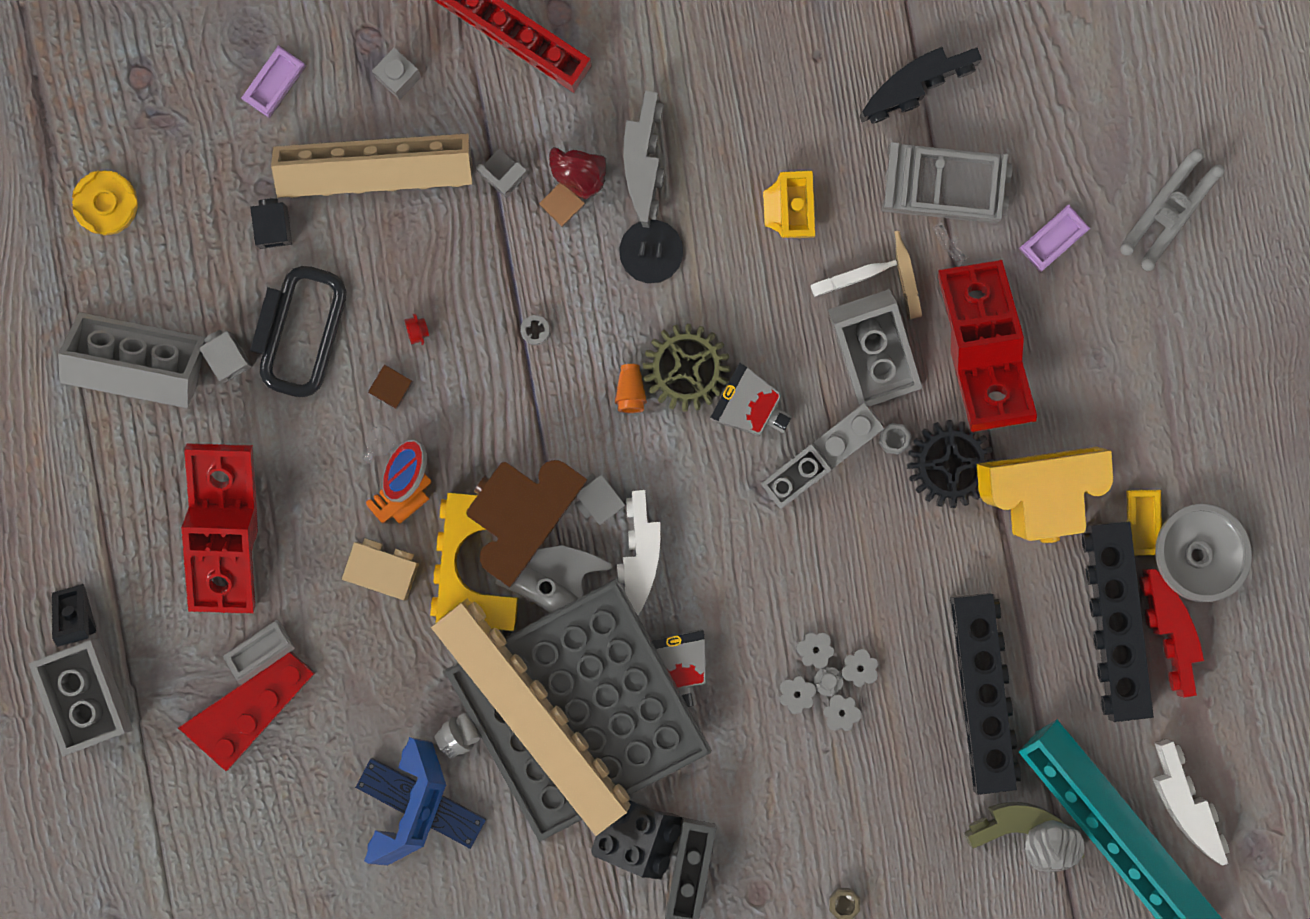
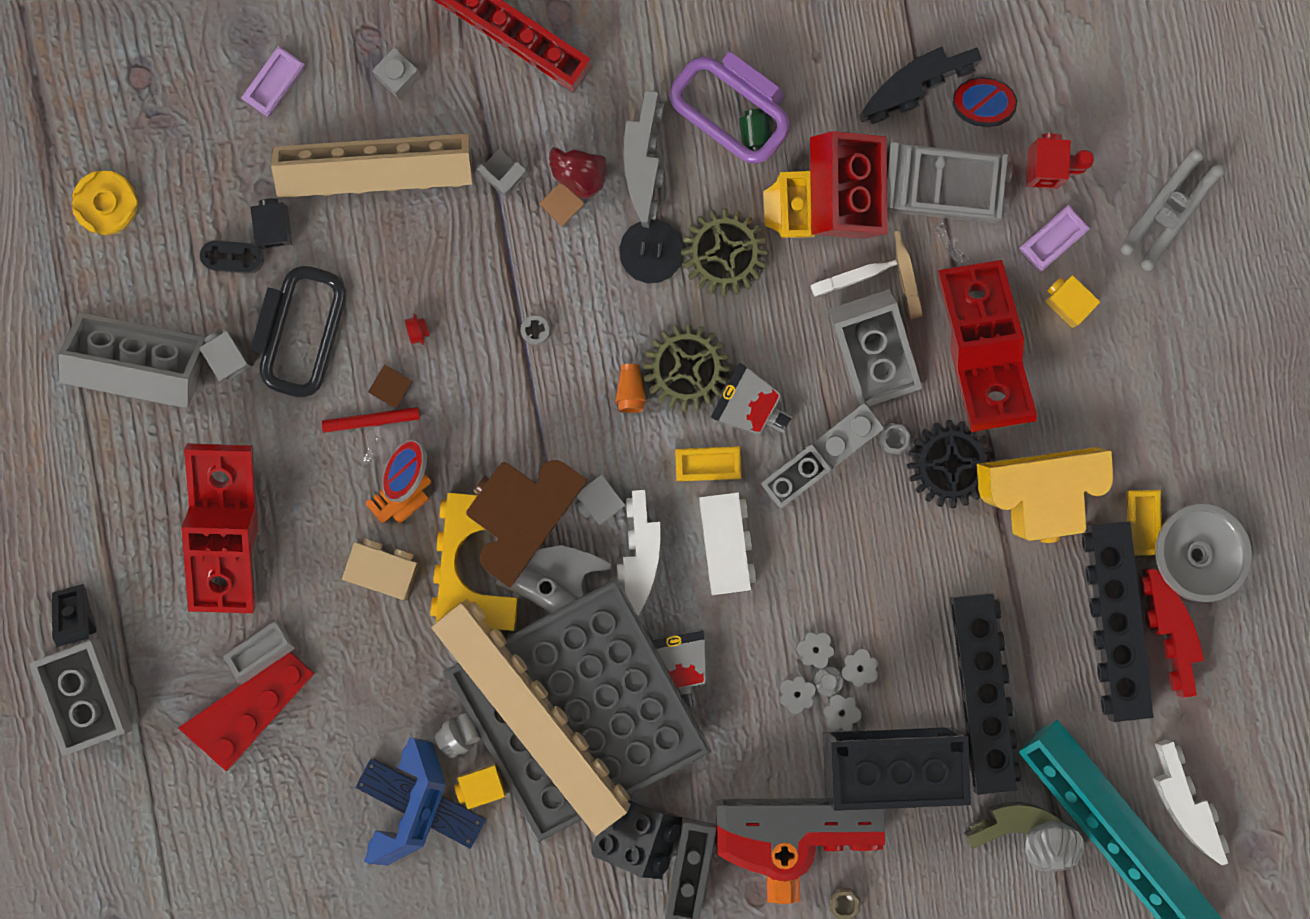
(231, 249): none -> black beam
(371, 419): none -> red bar
(480, 786): none -> yellow brick
(708, 463): none -> yellow tile
(726, 543): none -> white brick
(738, 247): none -> olive gear
(750, 85): none -> medium lavender bar
(755, 129): none -> dark green brick
(756, 829): none -> piece
(848, 185): none -> red brick
(896, 769): none -> black window
(984, 102): none -> piece
(1051, 162): none -> red brick
(1071, 300): none -> yellow brick

